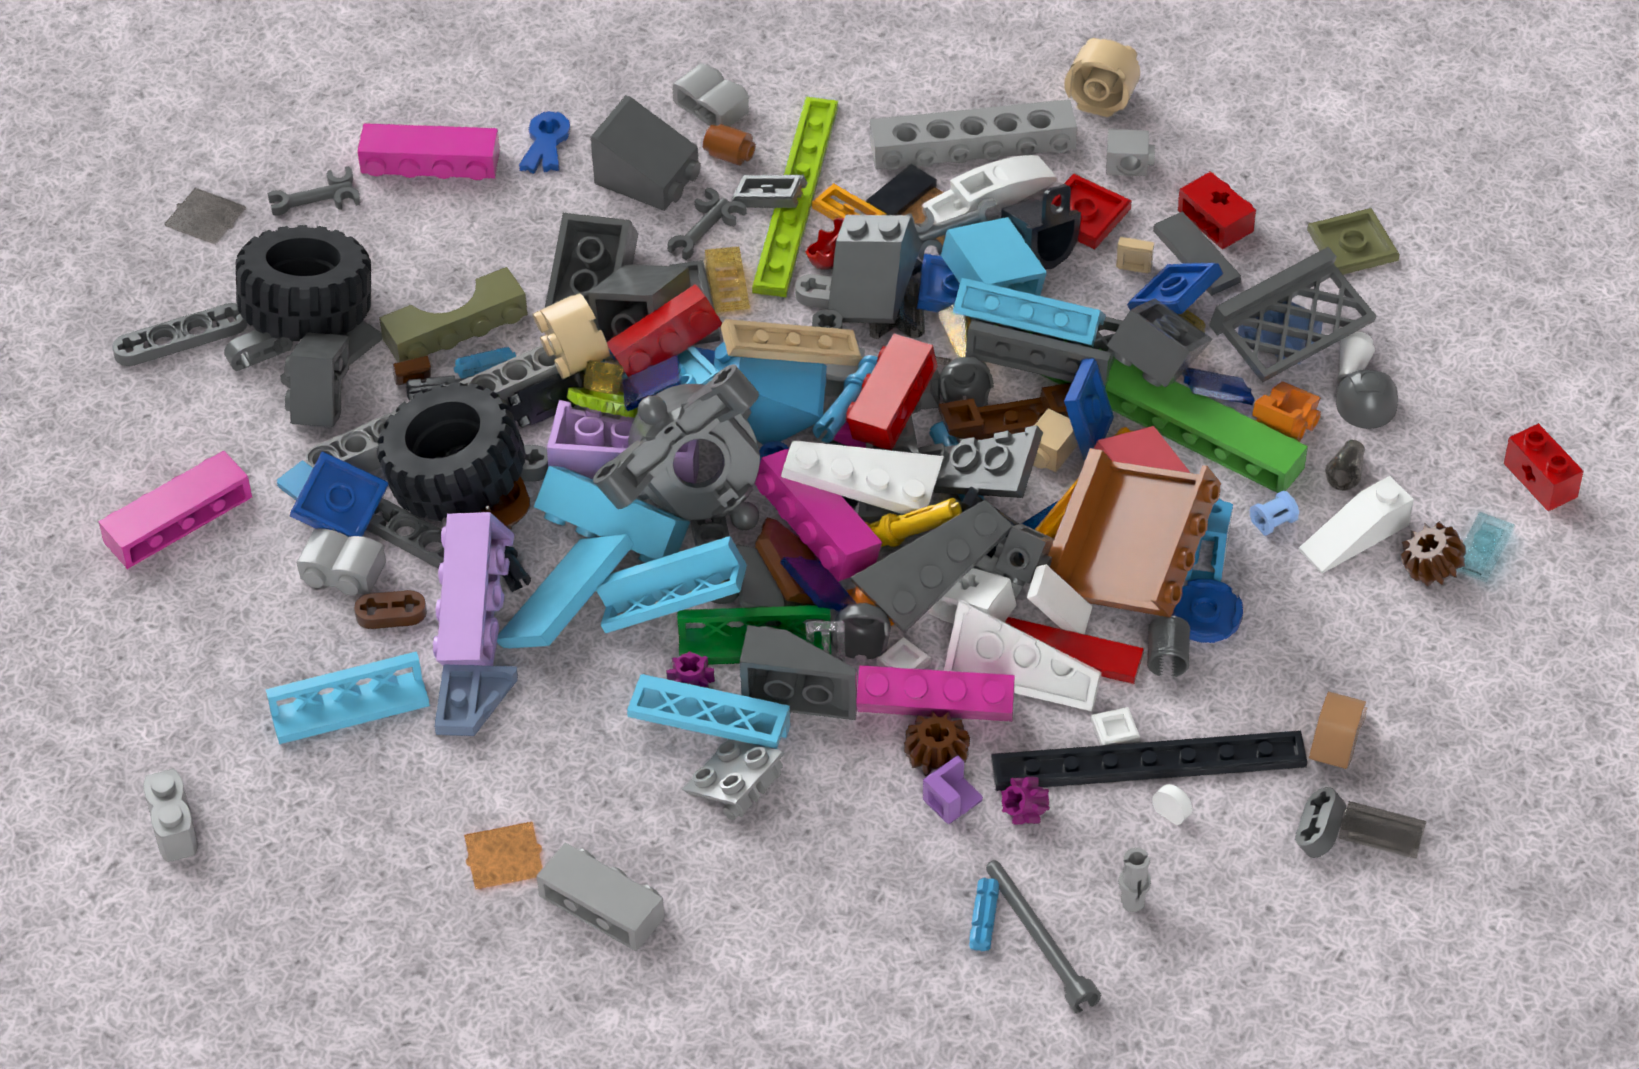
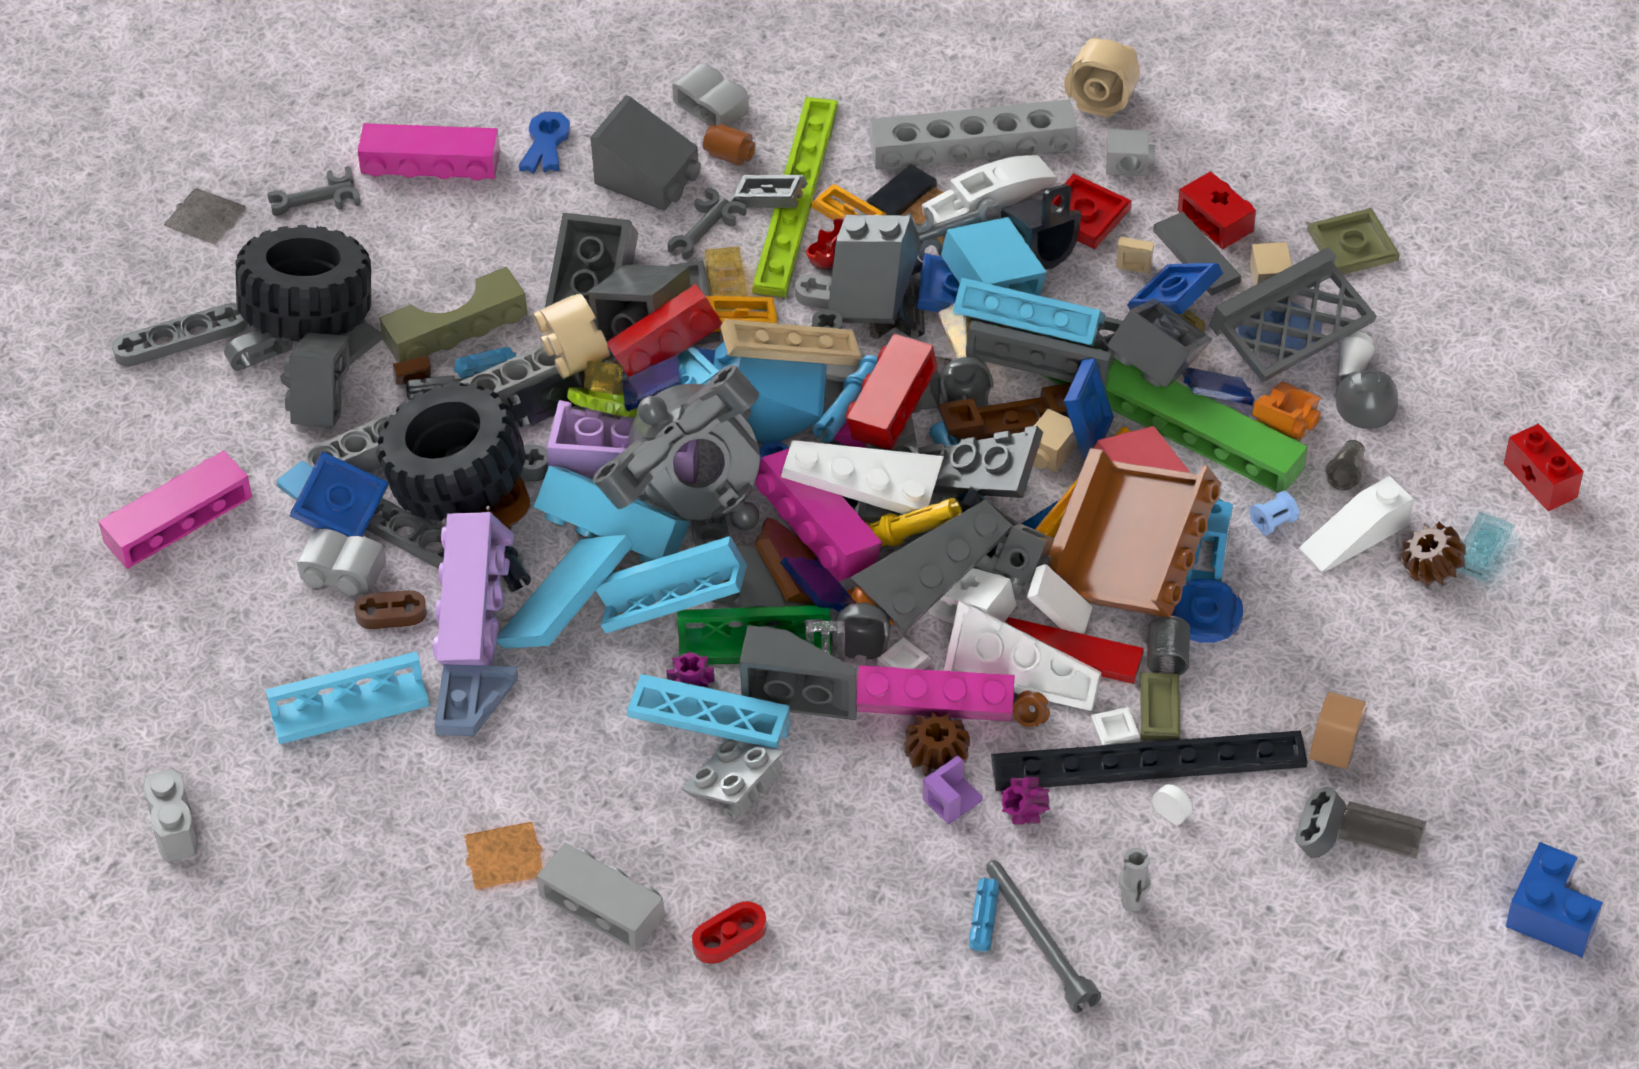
(726, 931): none -> red plate
(742, 306): none -> light orange tile
(1024, 715): none -> dark orange plate
(1159, 706): none -> olive tile
(1268, 260): none -> tan brick
(1550, 910): none -> blue brick

